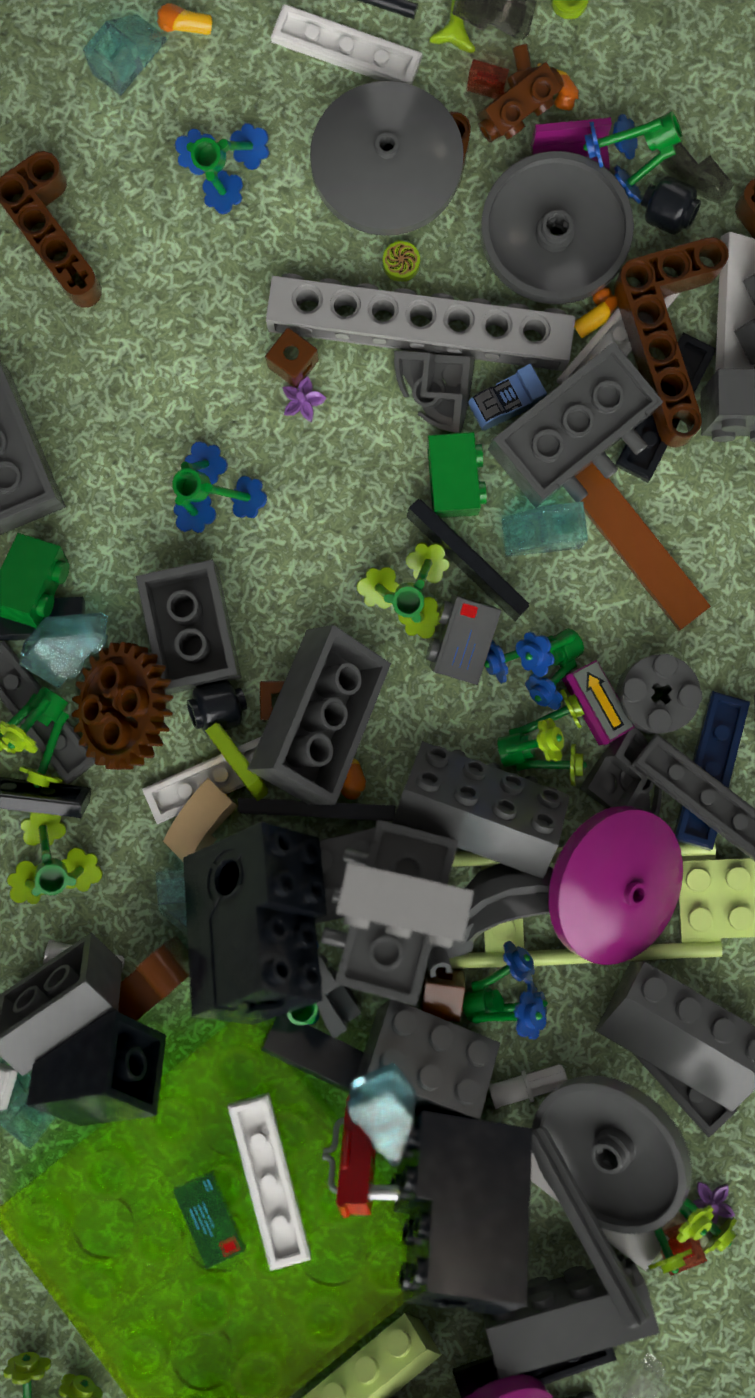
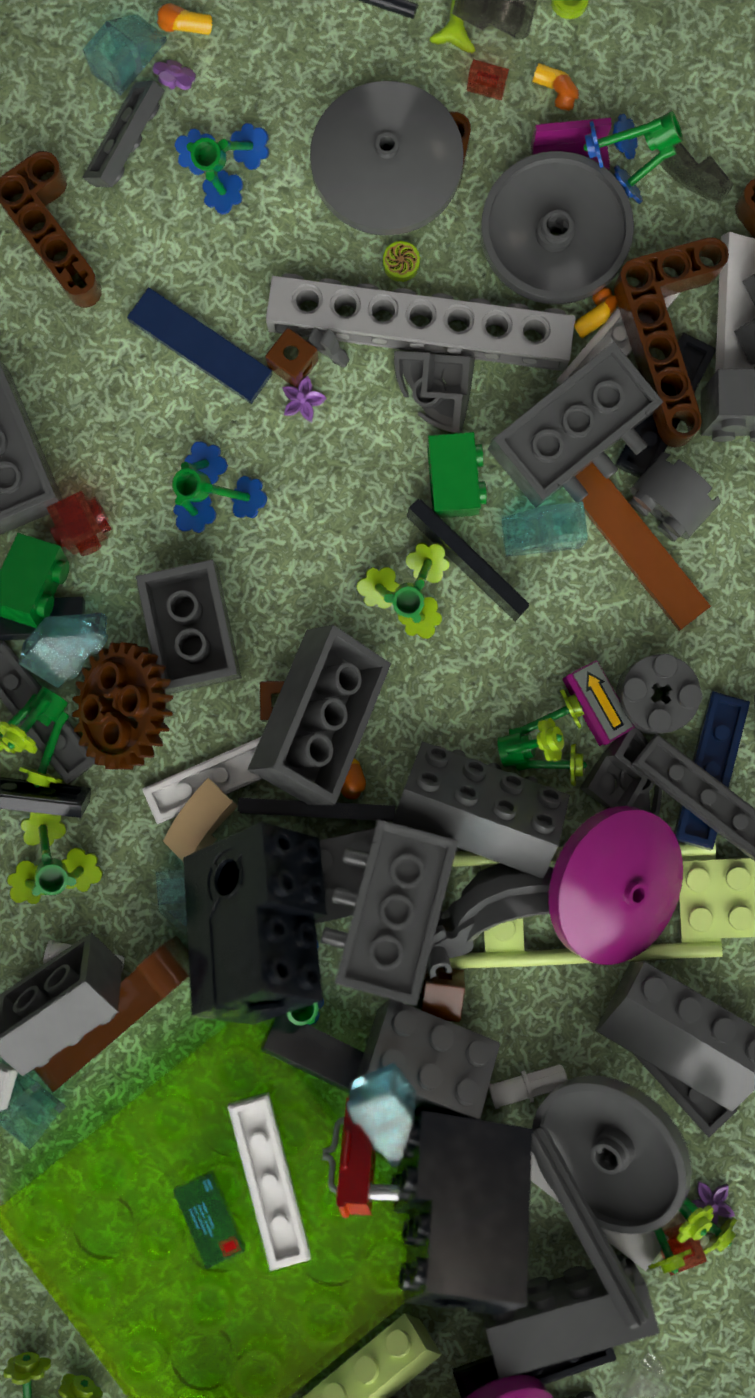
(79, 523): none -> clear red brick
(101, 1073): black slope -> none
(124, 134): none -> dark grey plate
(173, 74): none -> medium lavender plant
(200, 345): none -> dark blue tile
(217, 704): black head -> none
(237, 761): lime tile -> none
(329, 346): none -> dark grey piece
(338, 1001): dark grey brick -> none
(345, 46): white tile -> none
(404, 904): light grey brick -> none
(463, 638): dark grey brick -> none
(488, 1004): plant -> none
(507, 398): medium blue leg -> none
(528, 92): reddish brown brick -> none
(537, 655): blue plant -> none
(671, 205): black head -> none
(674, 497): none -> dark grey brick

